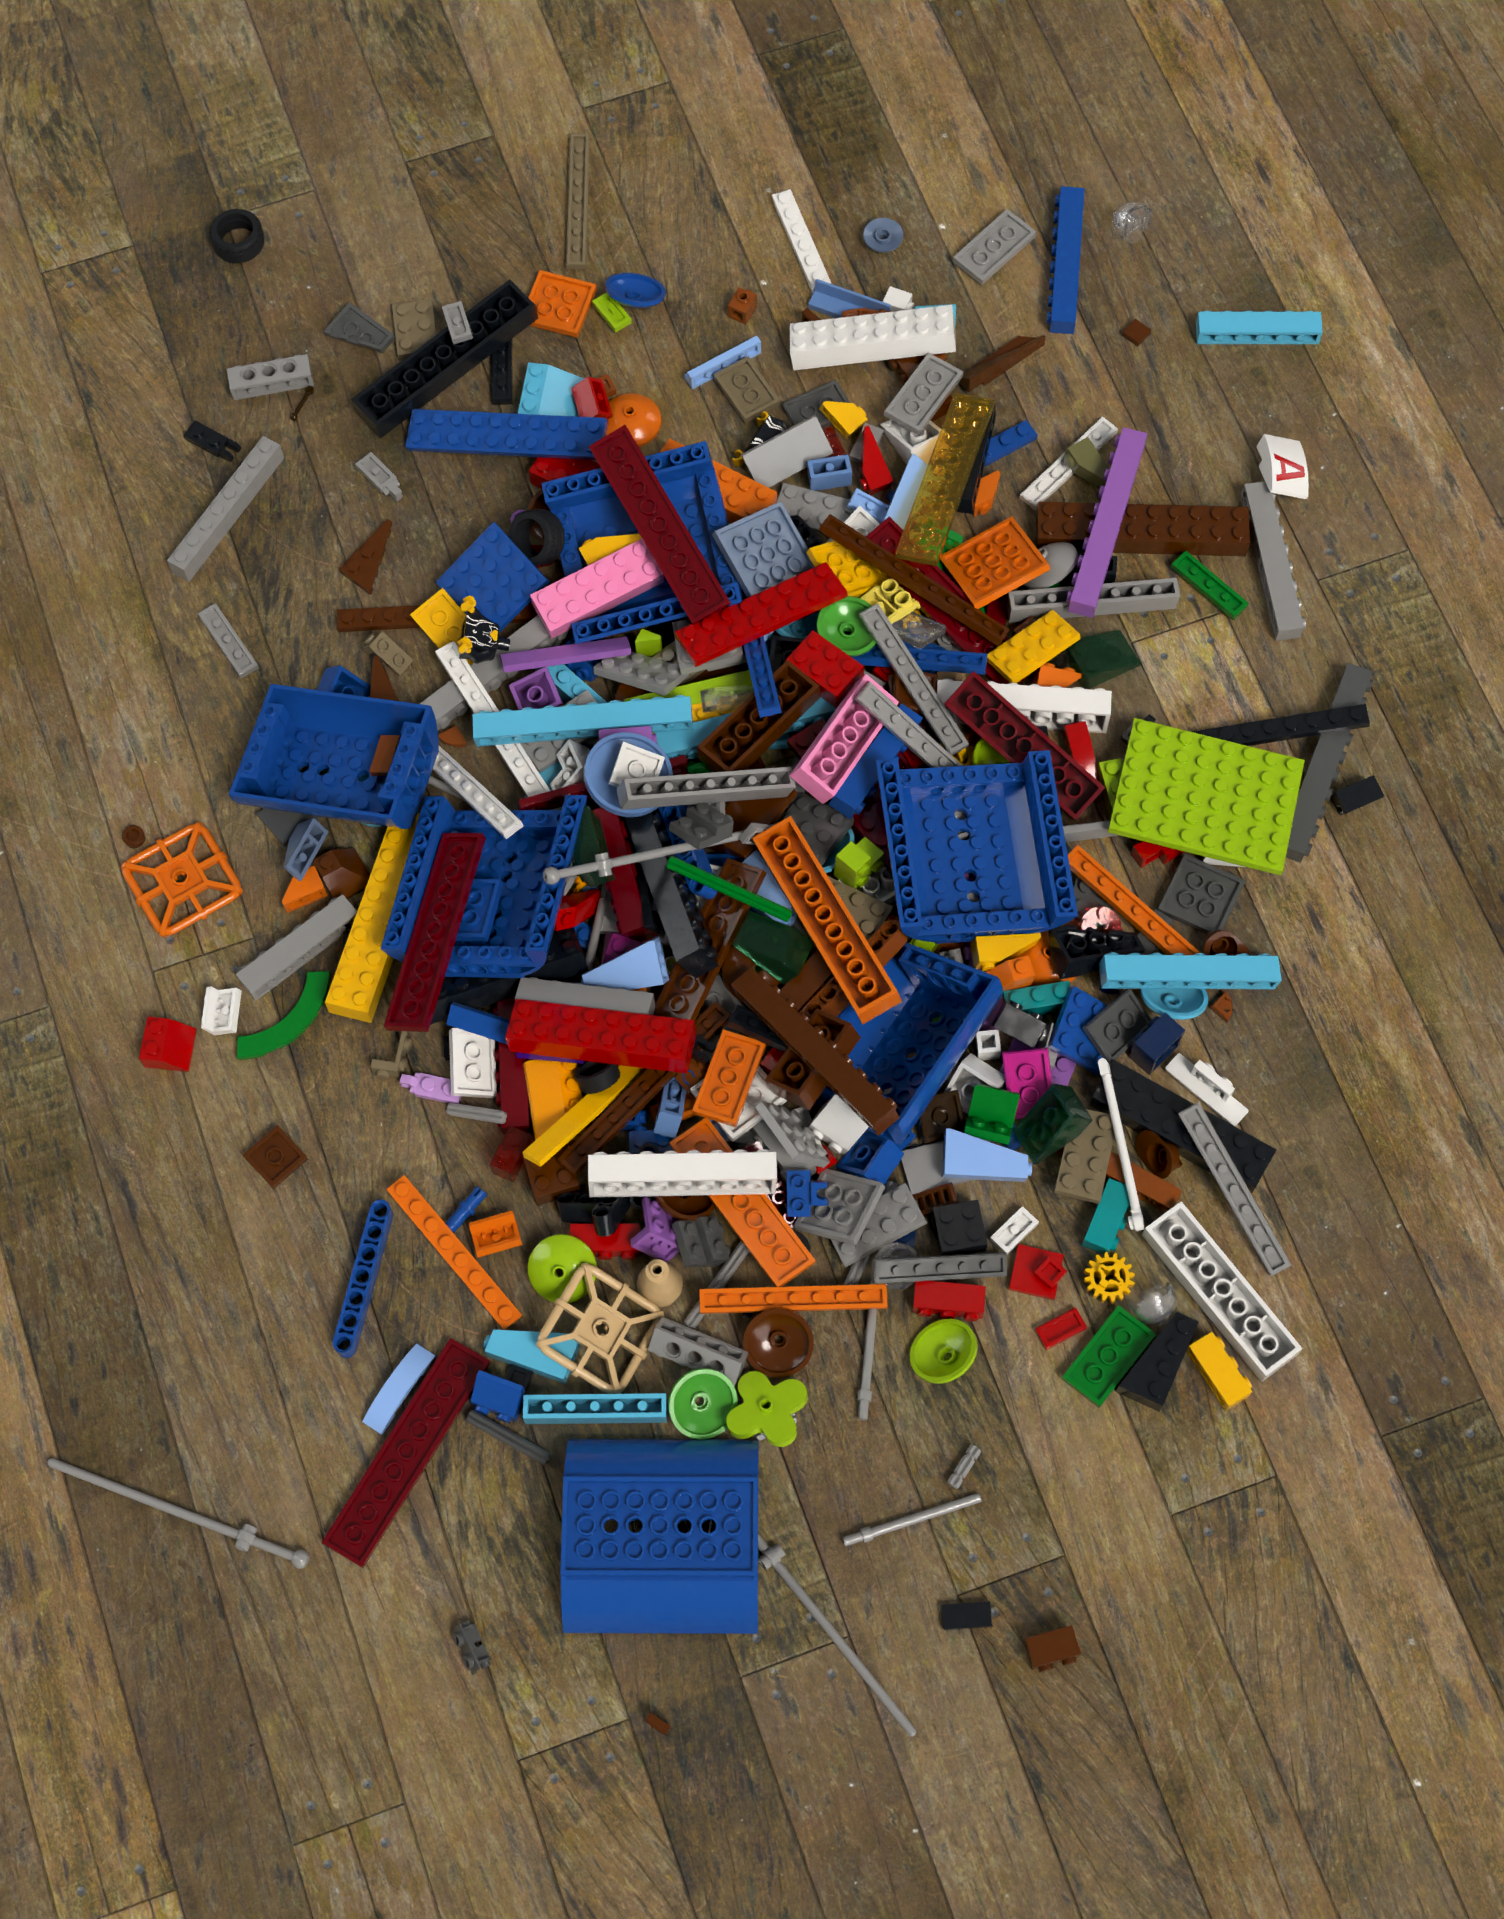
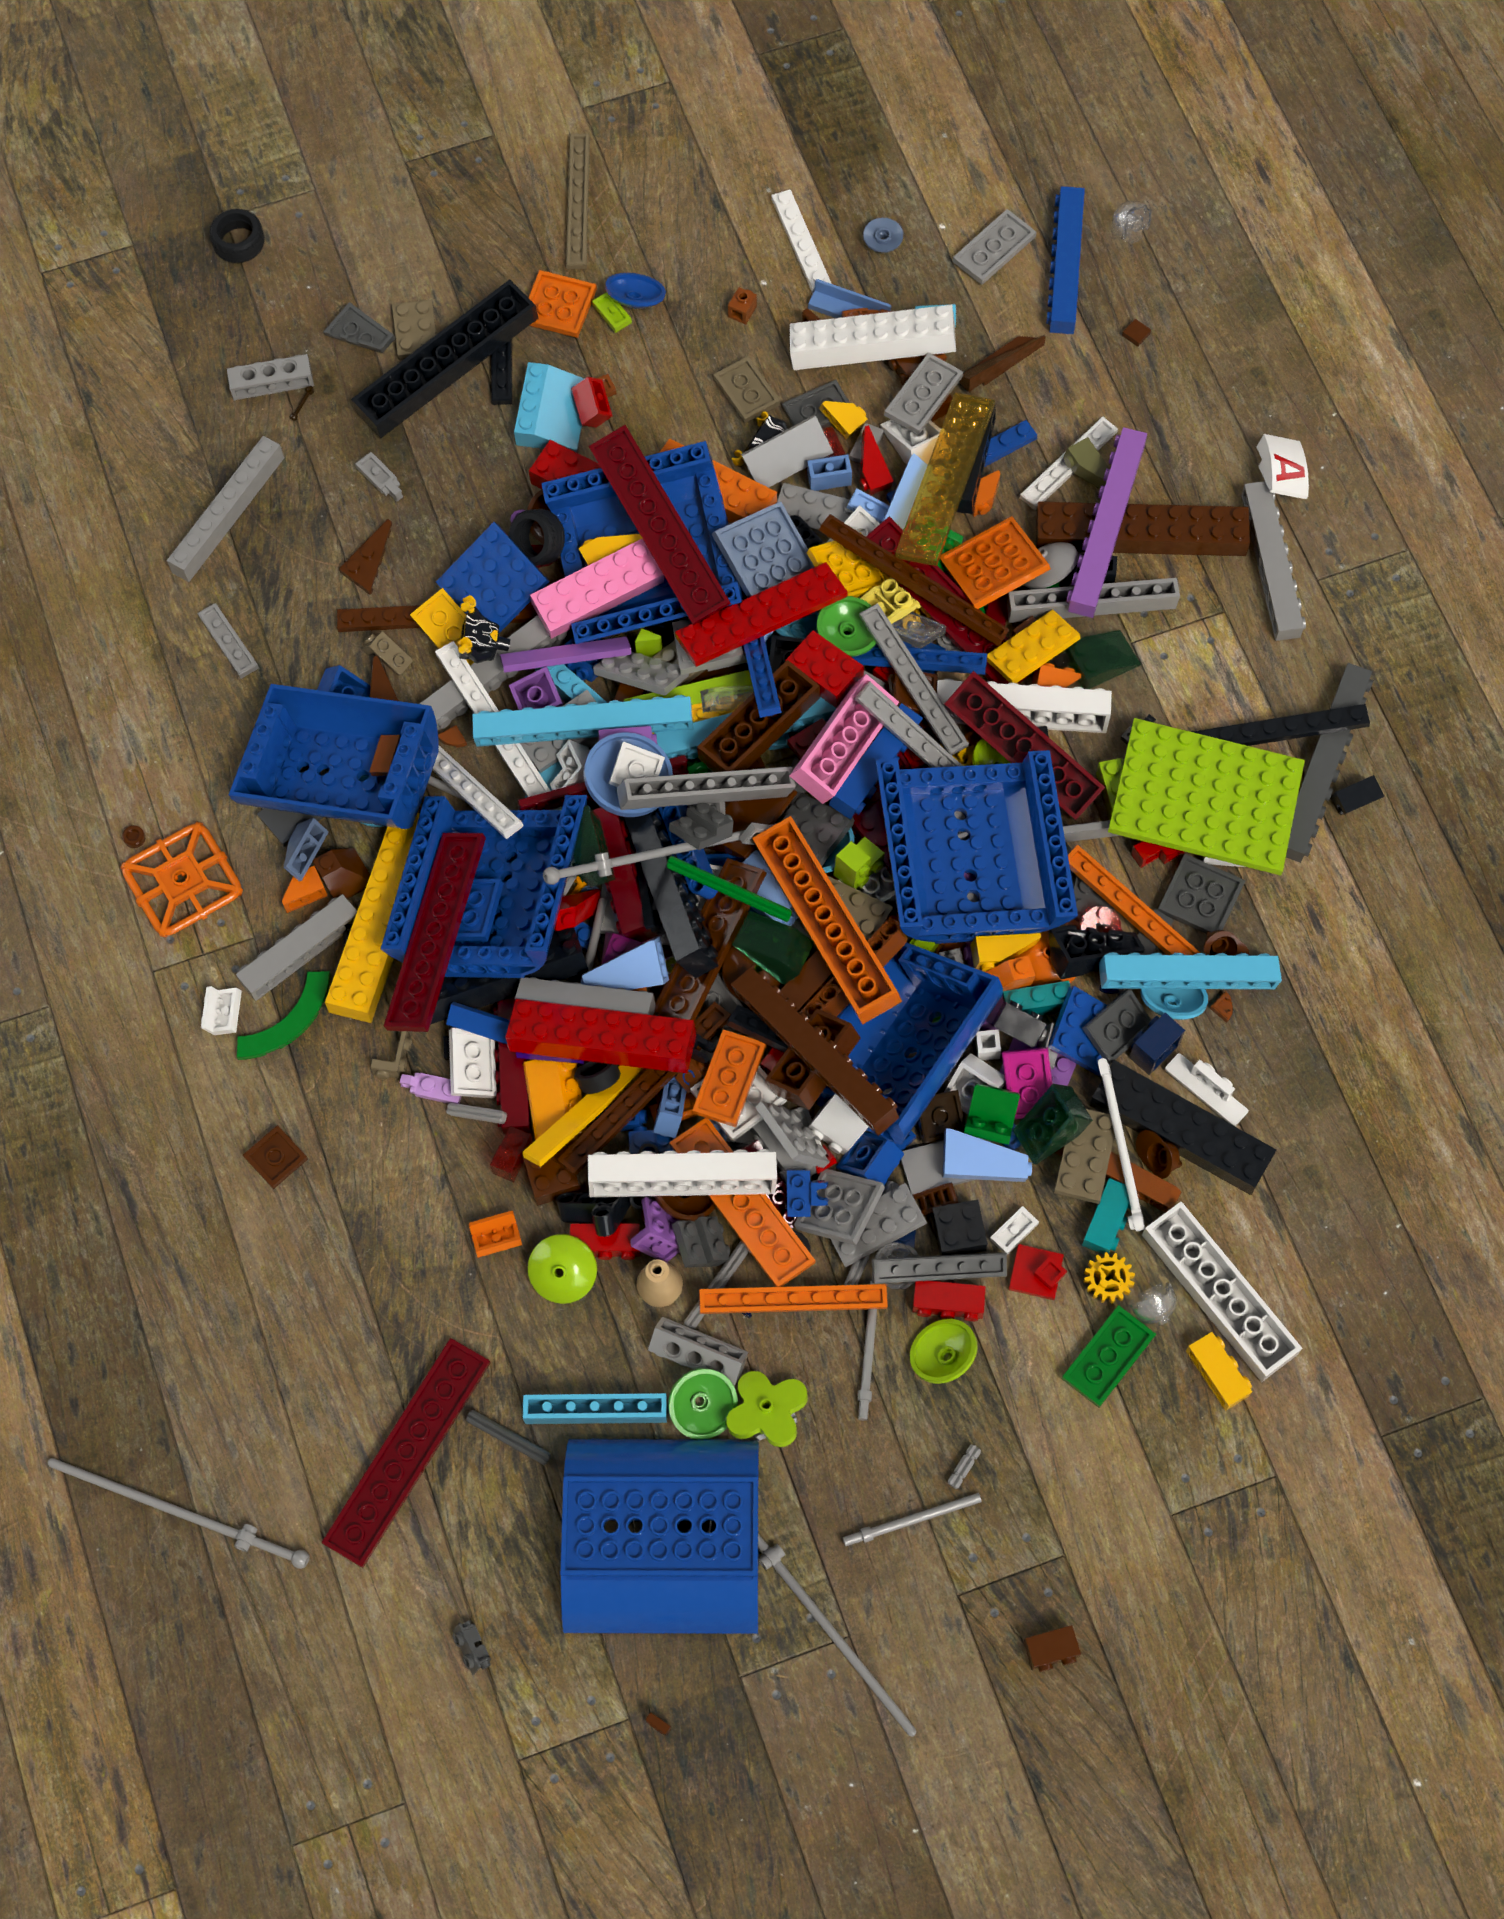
(167, 1044): red slope -> none
(211, 441): black hinge -> none
(366, 1288): blue beam -> none
(397, 1388): light blue slope -> none
(454, 1253): orange plate -> none
(457, 322): light grey plate -> none
(465, 1209): blue pin -> none
(497, 1397): blue slope -> none
(504, 434): blue plate -> none
(520, 1376): black tile -> none
(521, 1350): medium azure slope -> none
(586, 1333): tan plate -> none
(642, 423): orange dish -> none
(705, 371): light blue hinge -> none
(773, 1356): reddish brown dish -> none
(898, 299): white brick -> none
(966, 1615): black tile -> none
(1060, 1328): red tile -> none
(1080, 746): red slope -> none
(1157, 1368): black wedge -> none
(1209, 585): green plate -> none
(1235, 1189): light grey tile -> none
(1258, 327): medium azure brick -> none

